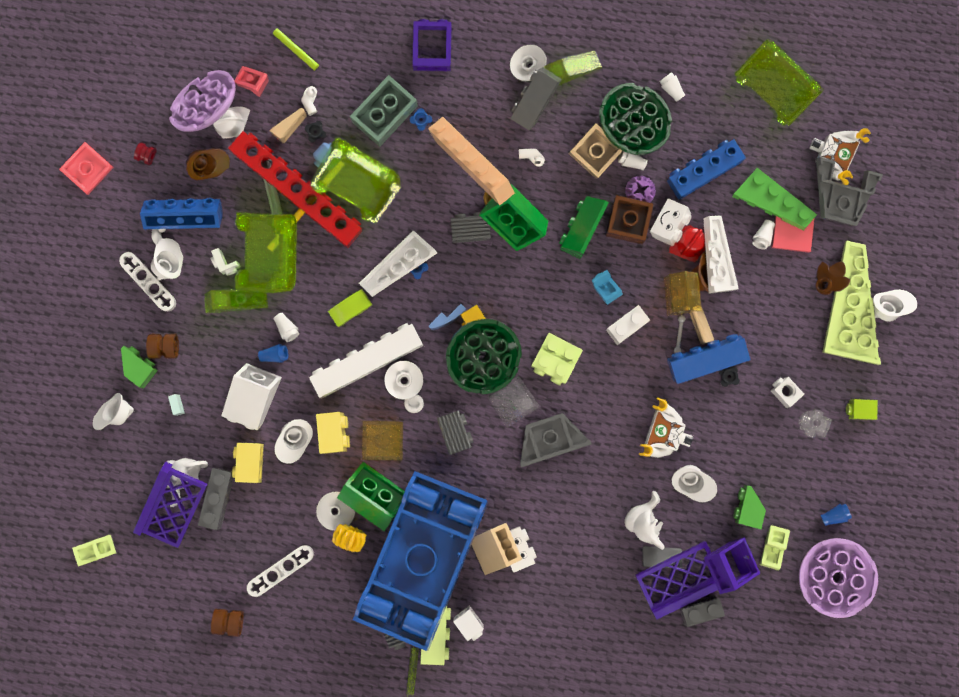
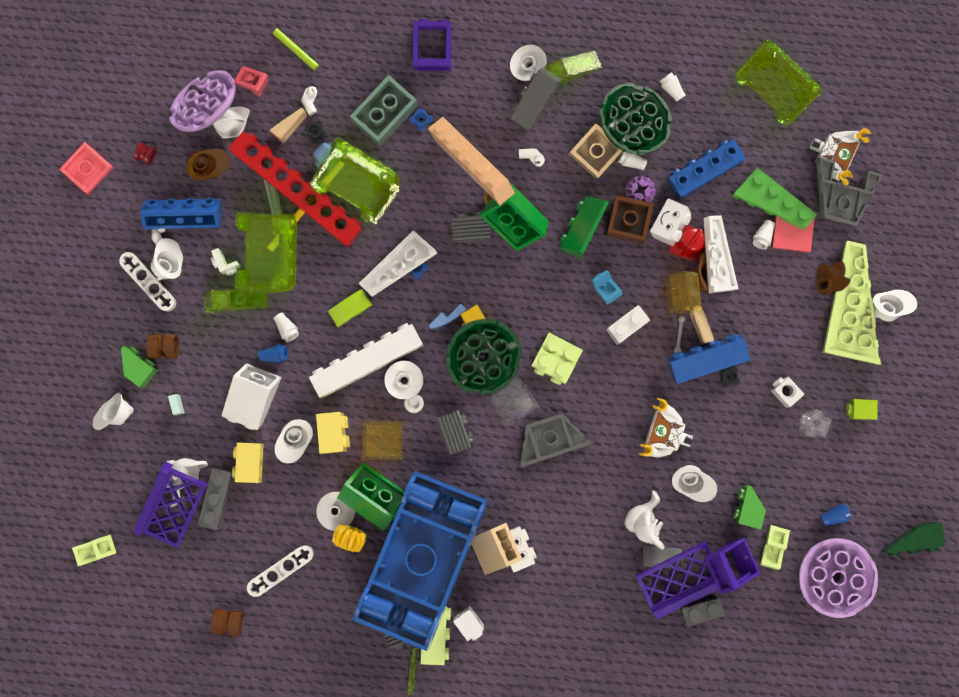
(921, 536): none -> dark green slope

